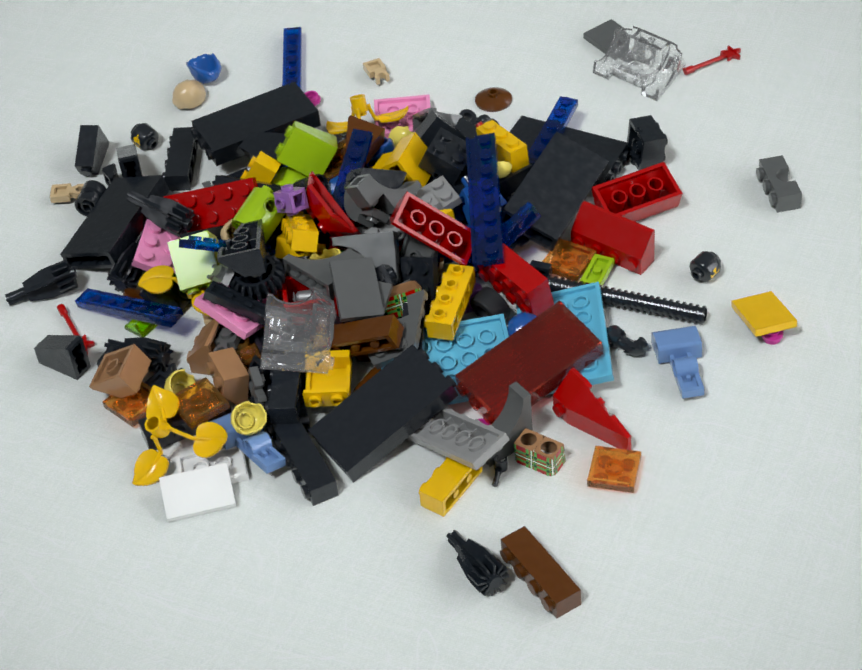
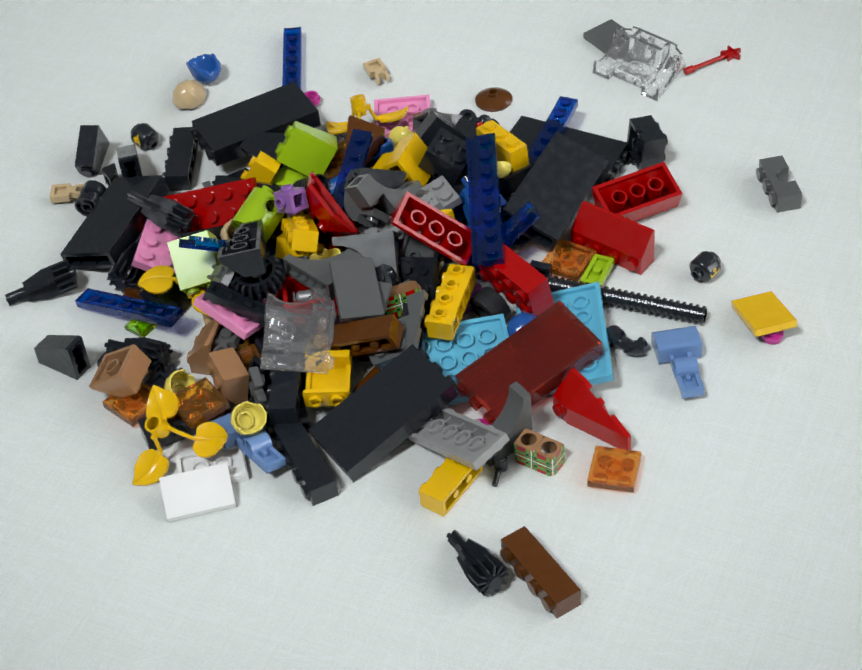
(63, 312): red piece -> none

